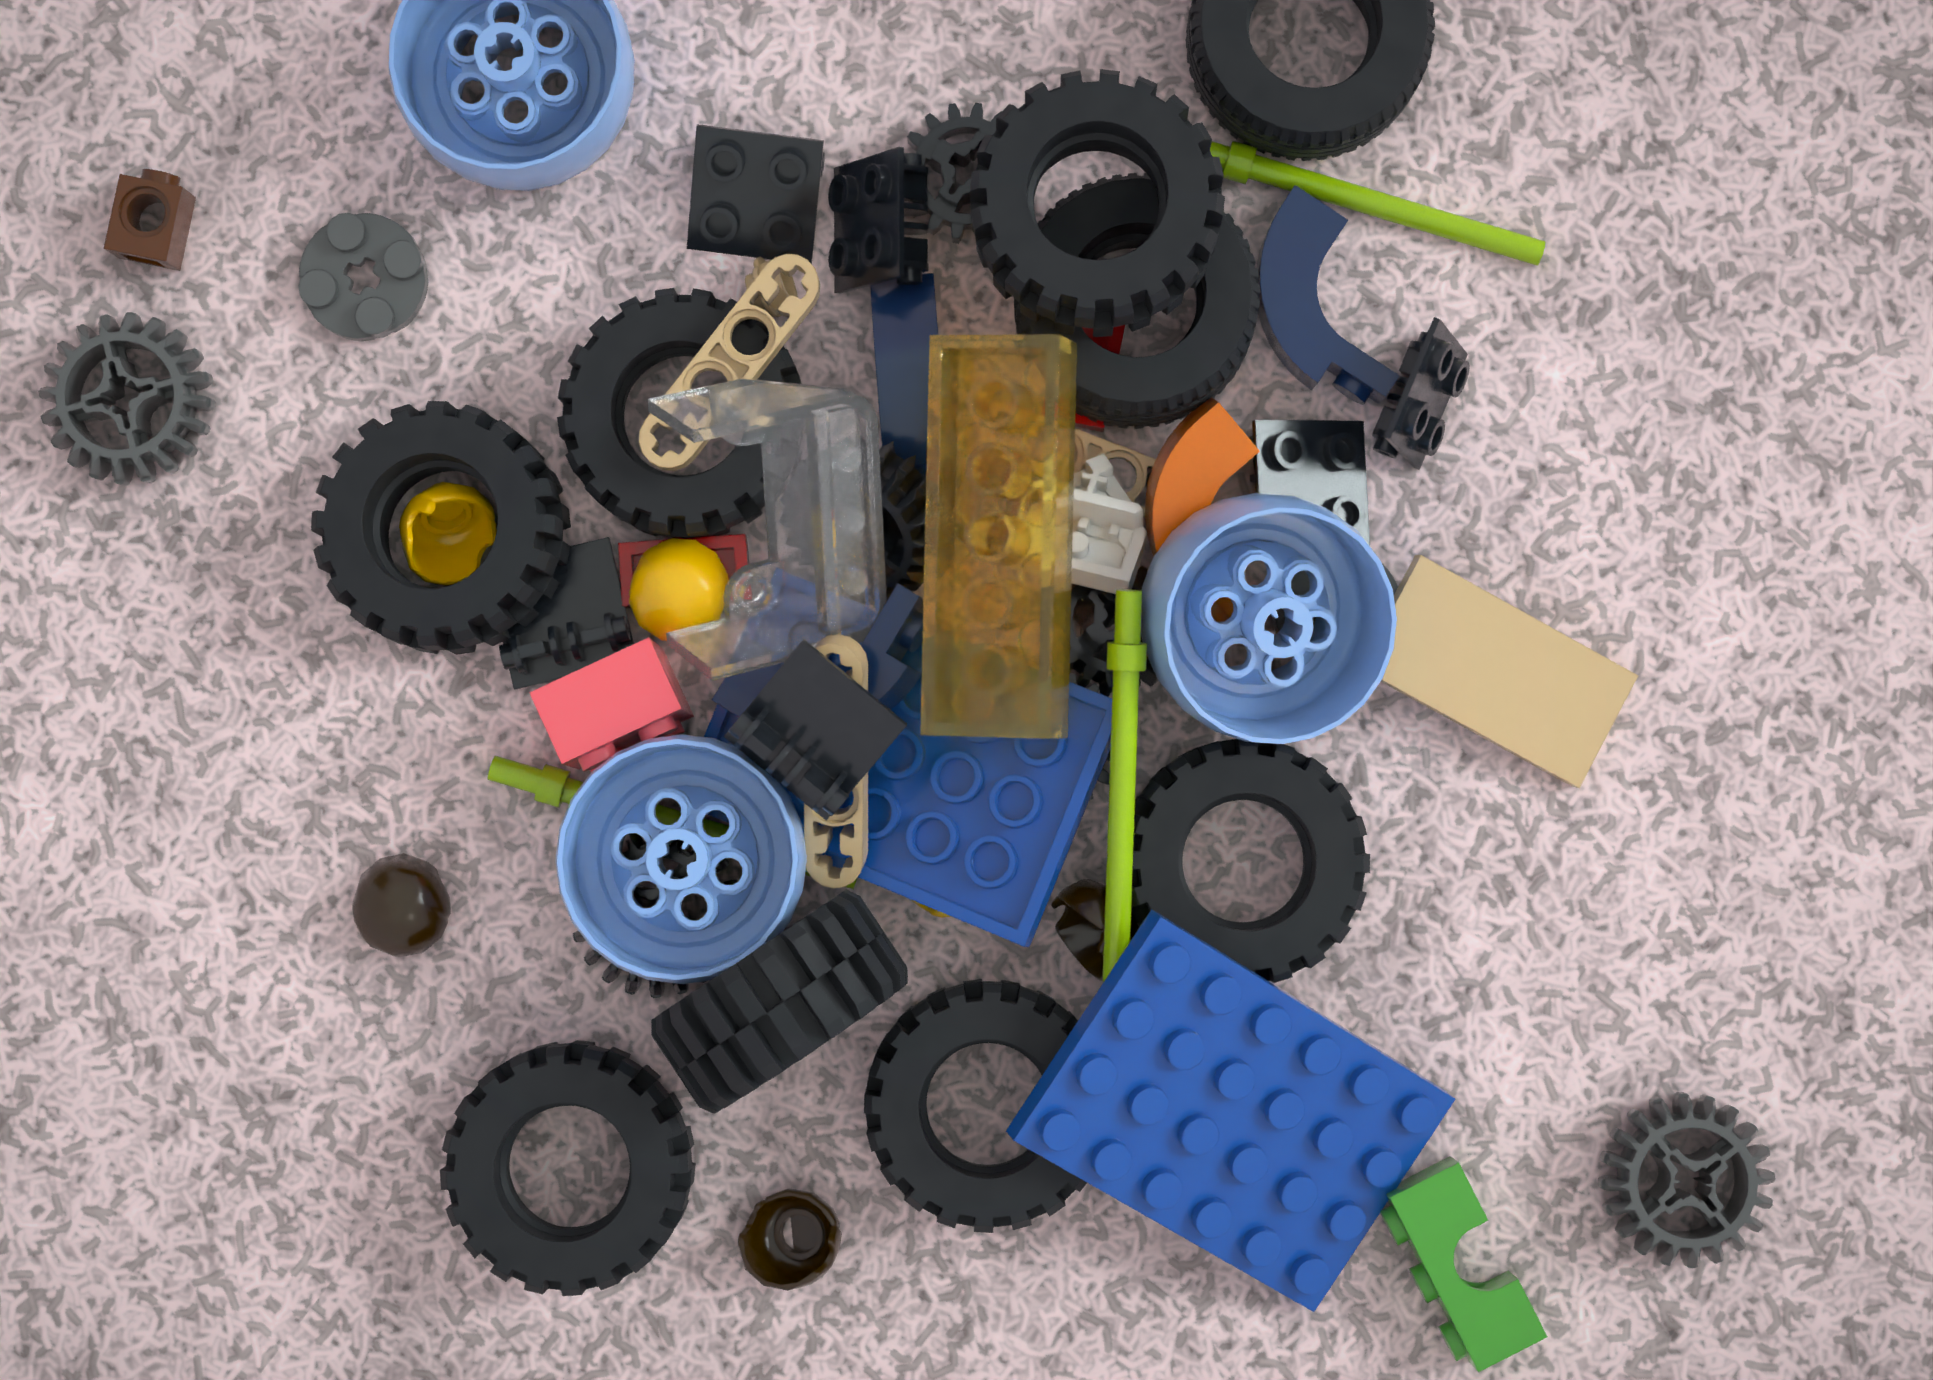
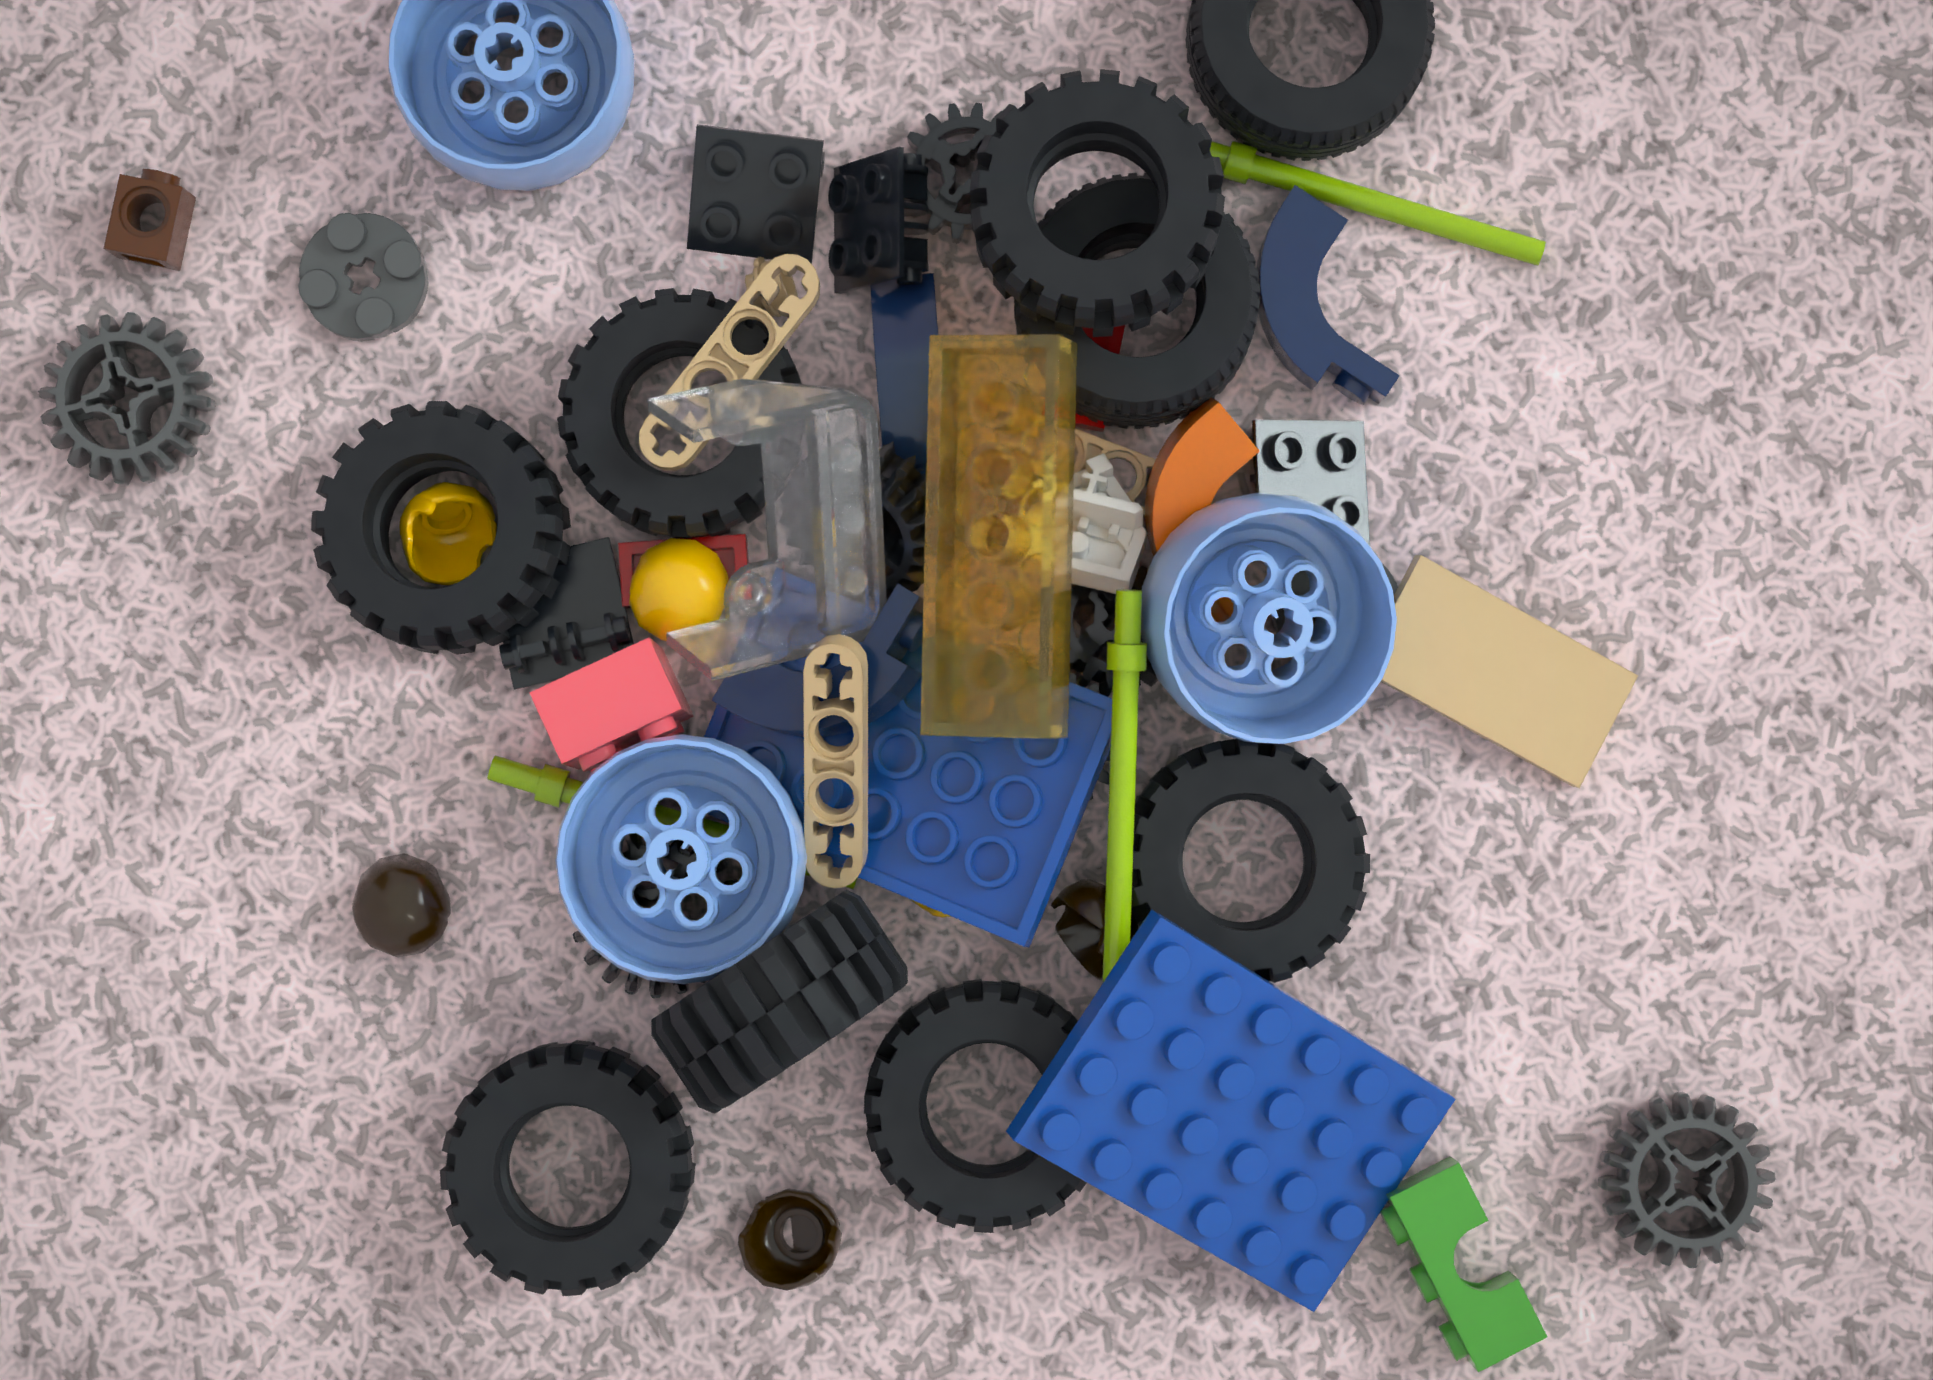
(815, 730): black hinge -> none
(1435, 372): black hinge -> none

